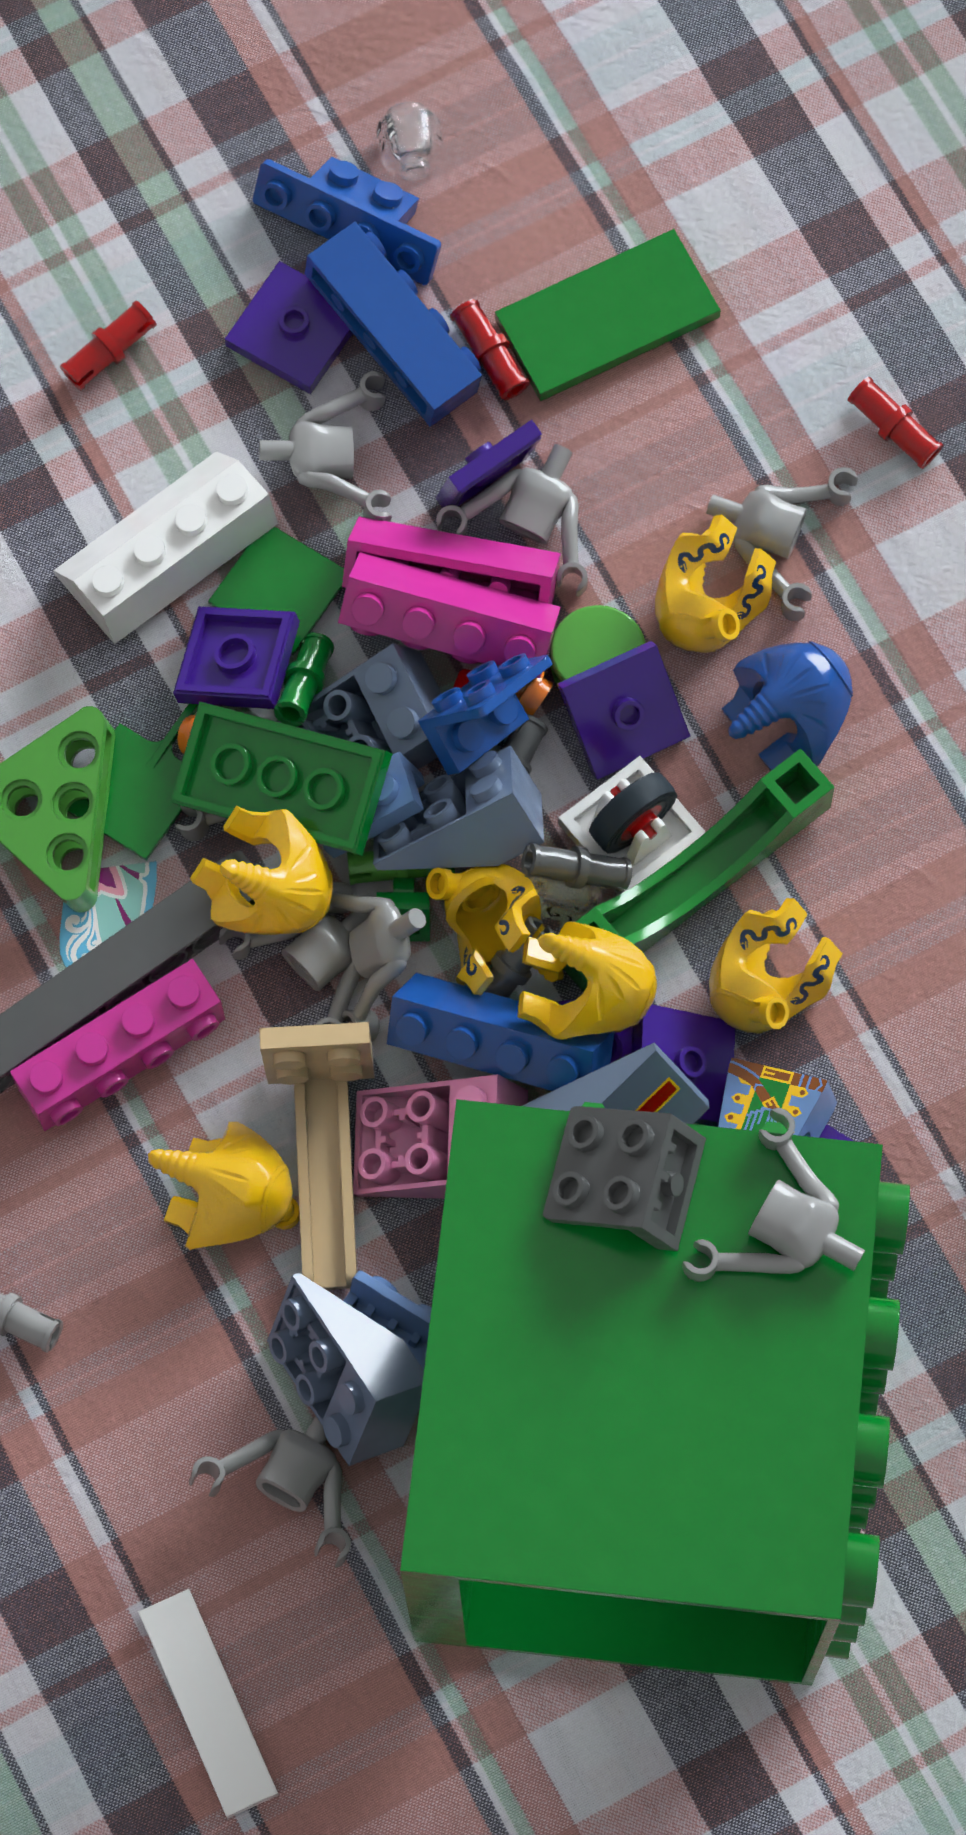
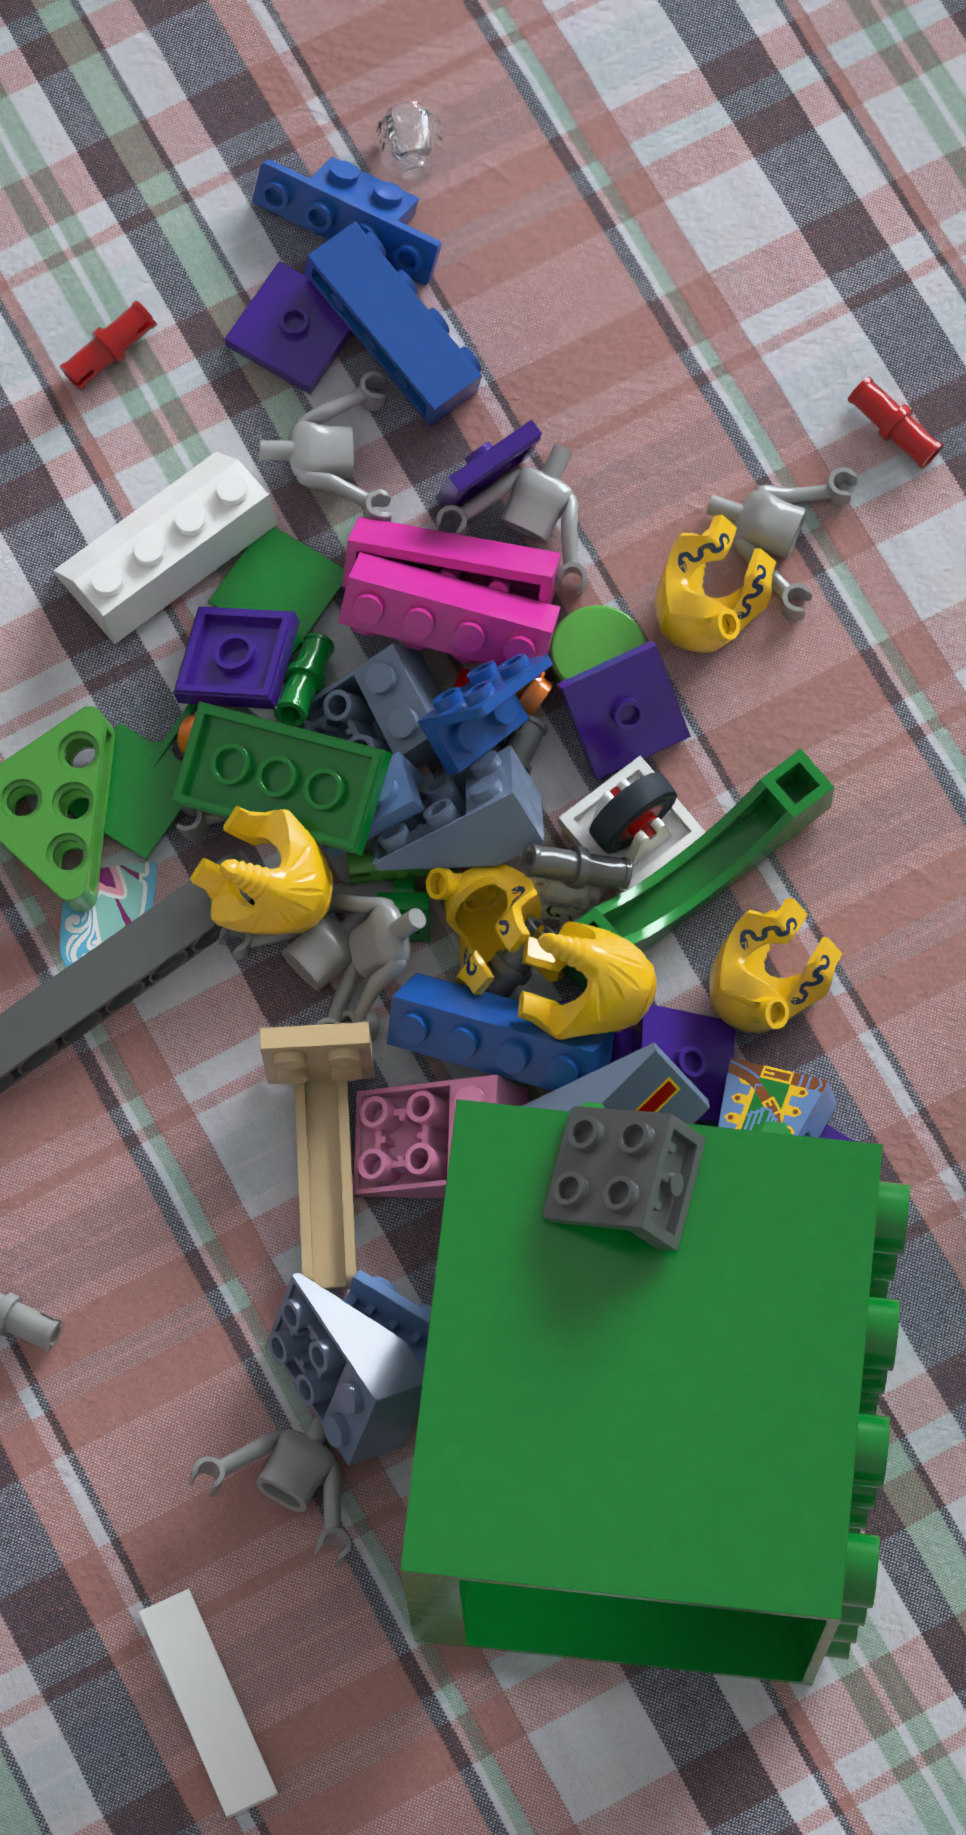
(119, 1045): dark pink brick -> none
(239, 1186): yellow piece -> none
(490, 349): red pin -> none
(607, 314): green tile -> none
(789, 1221): light grey piece -> none
(793, 683): blue piece -> none

